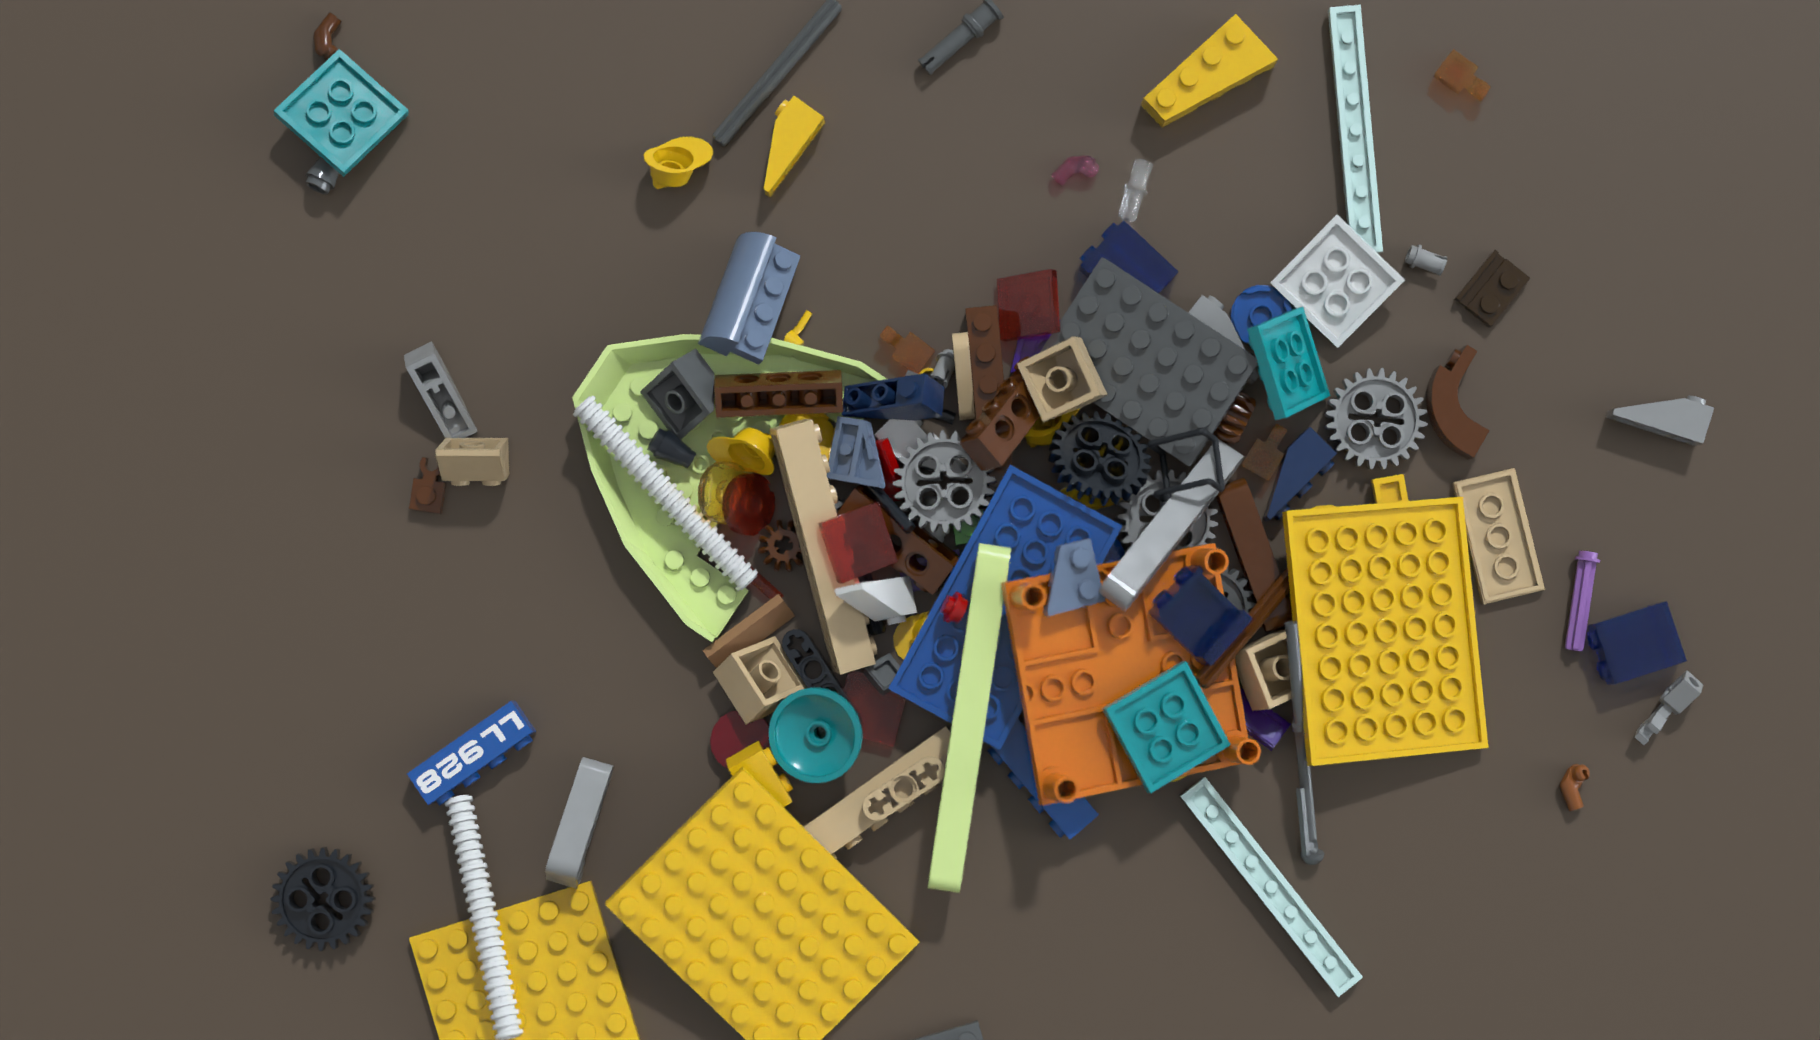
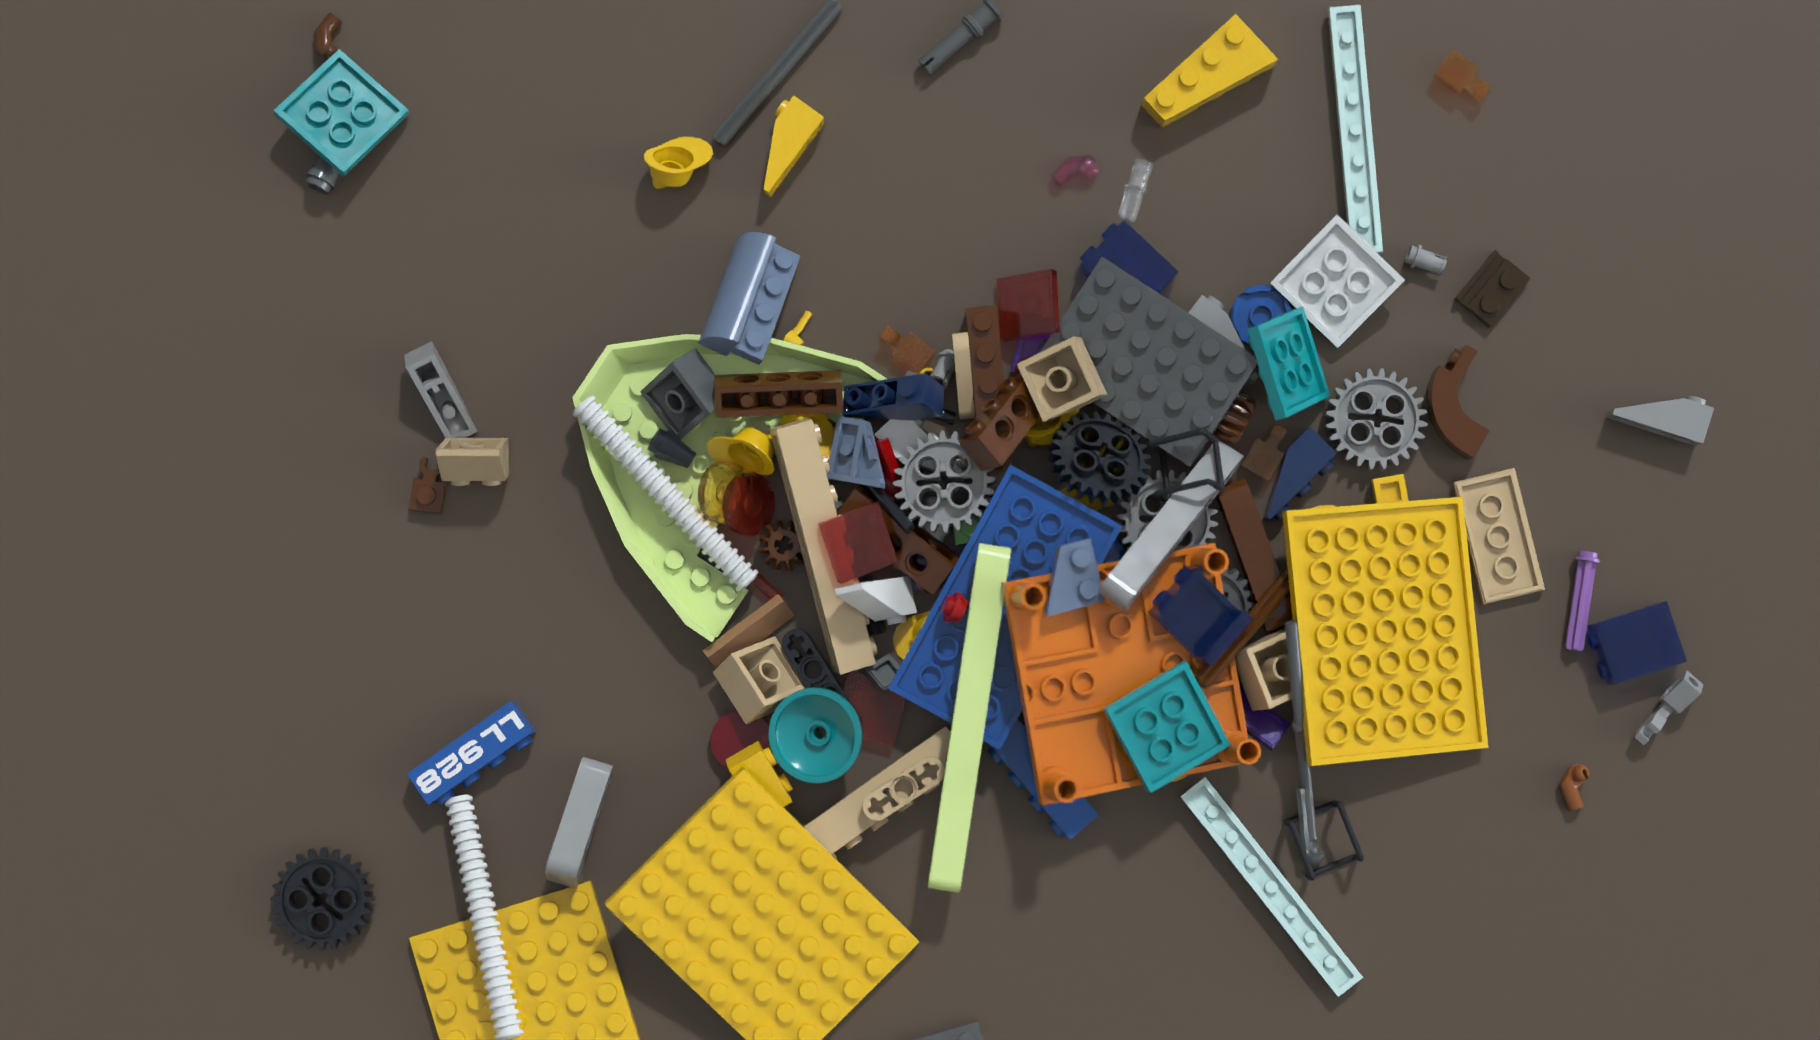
(1310, 872): none -> black piece

